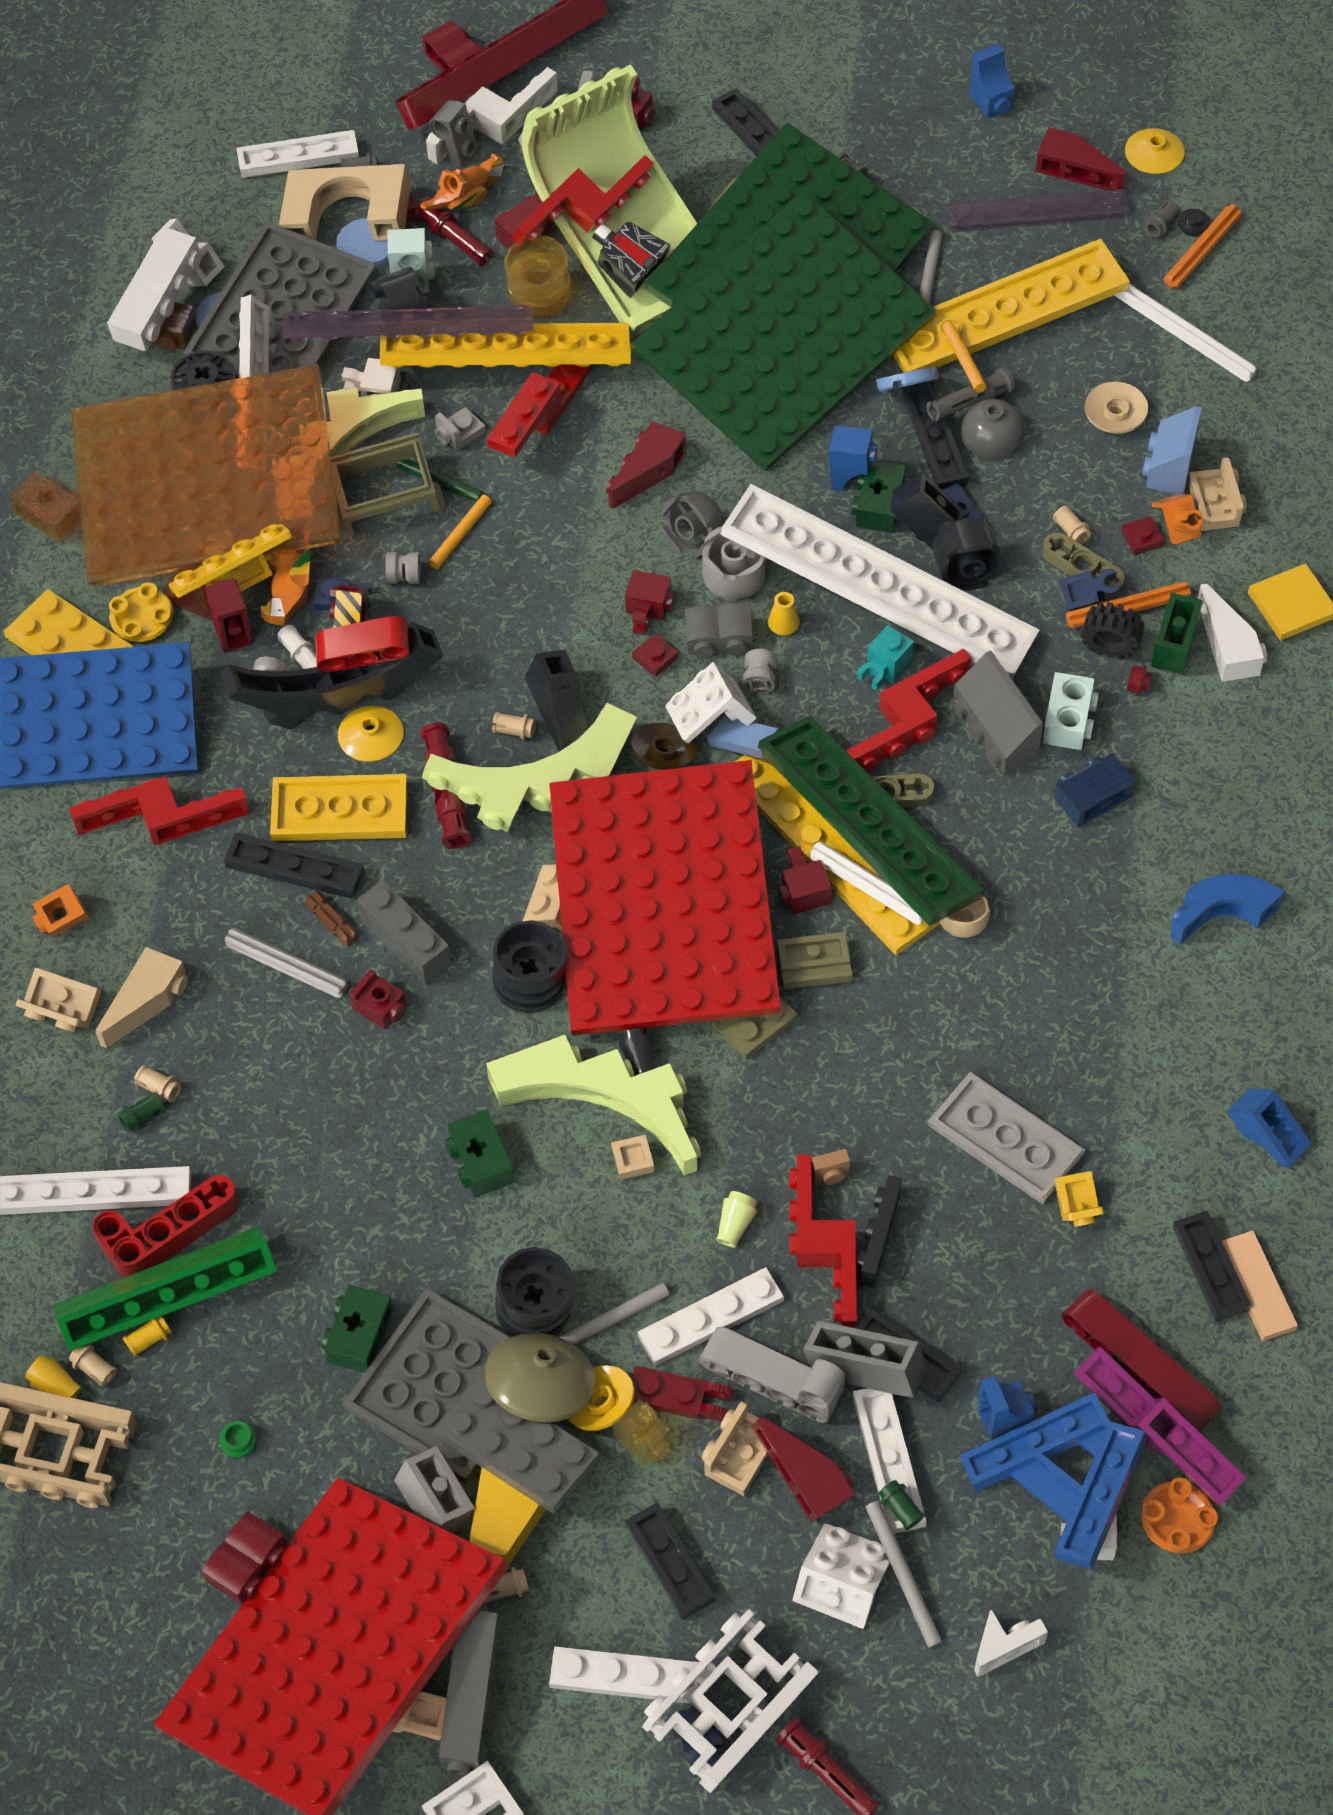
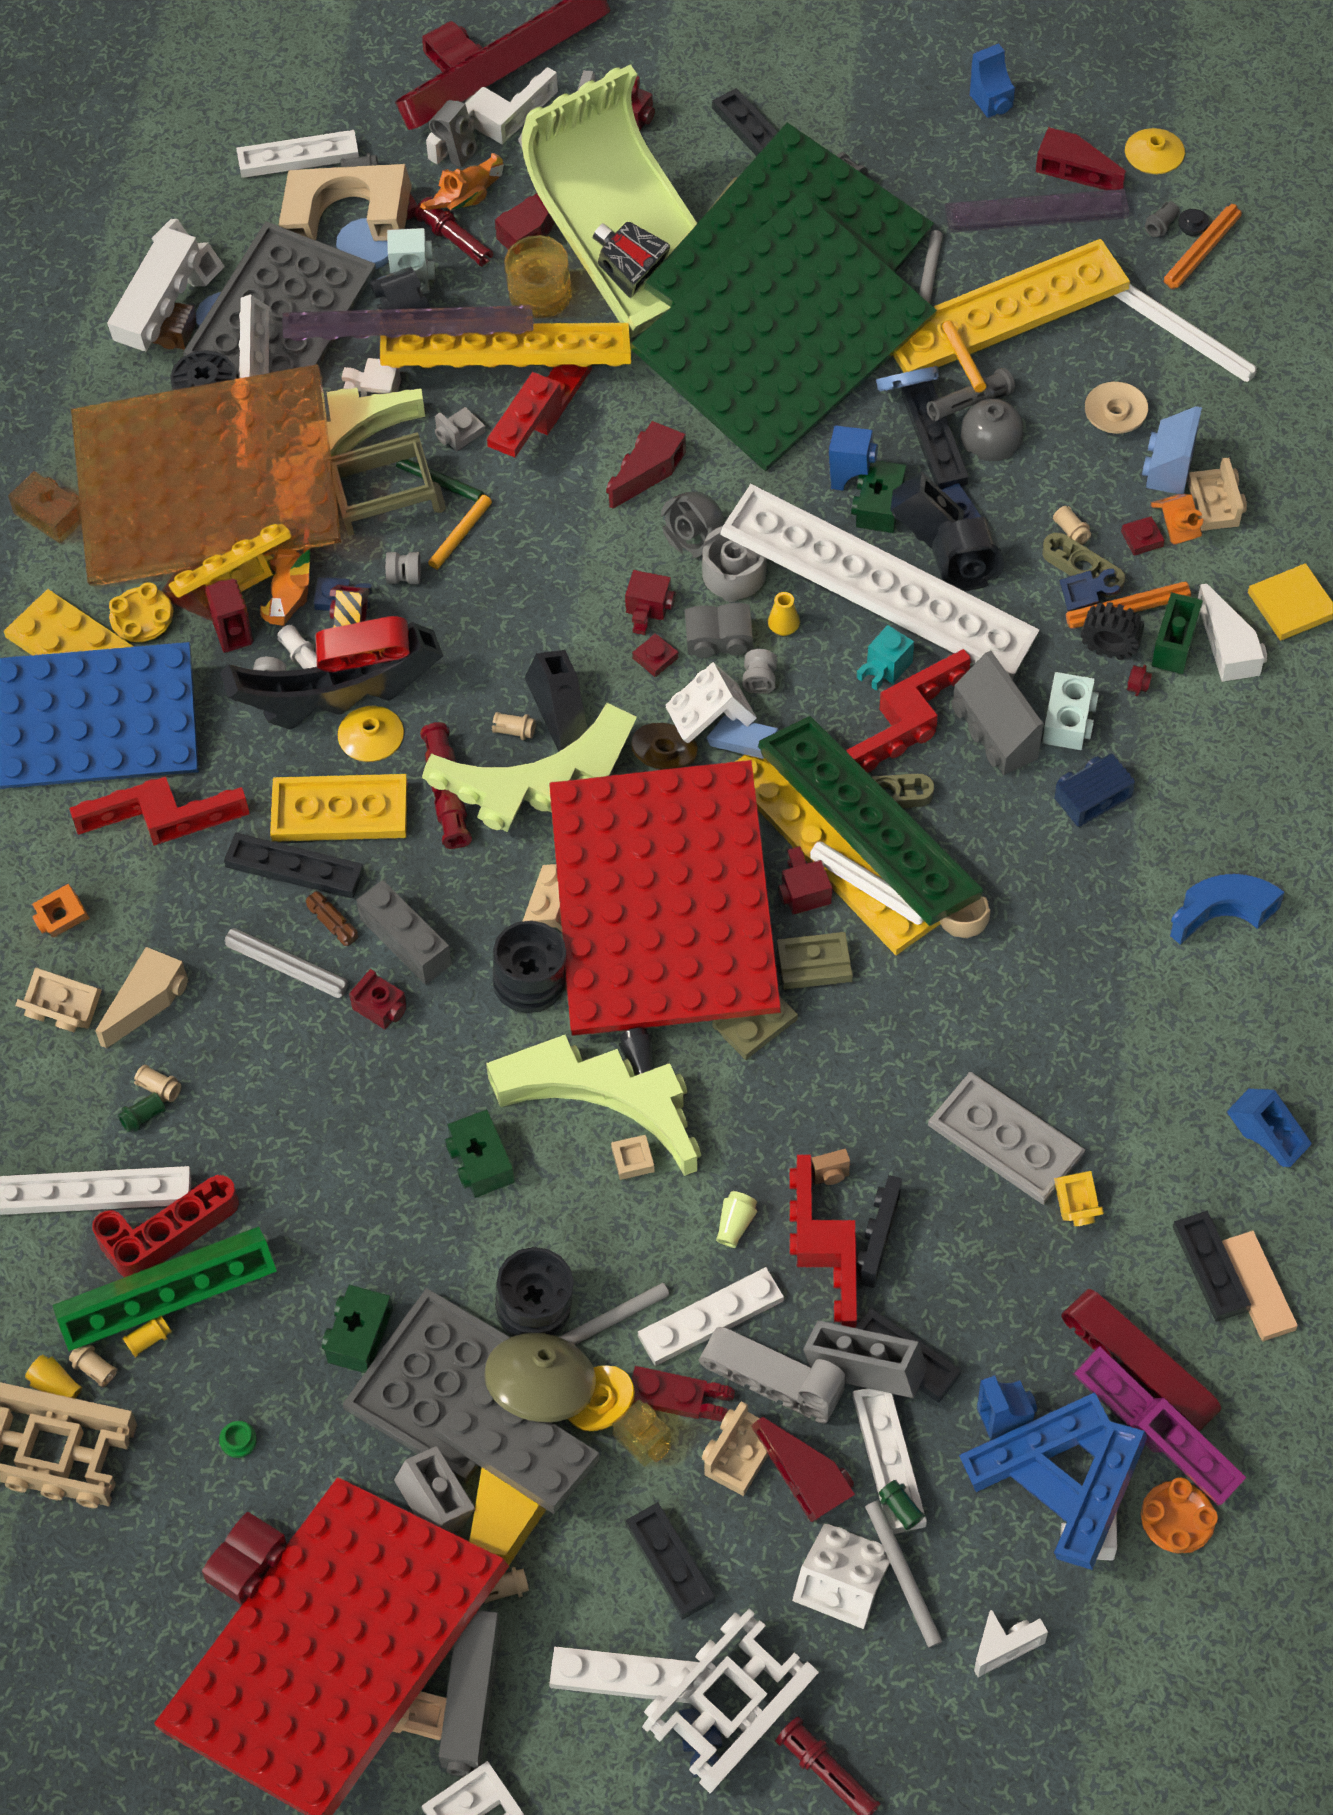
(583, 201): red bracket -> none

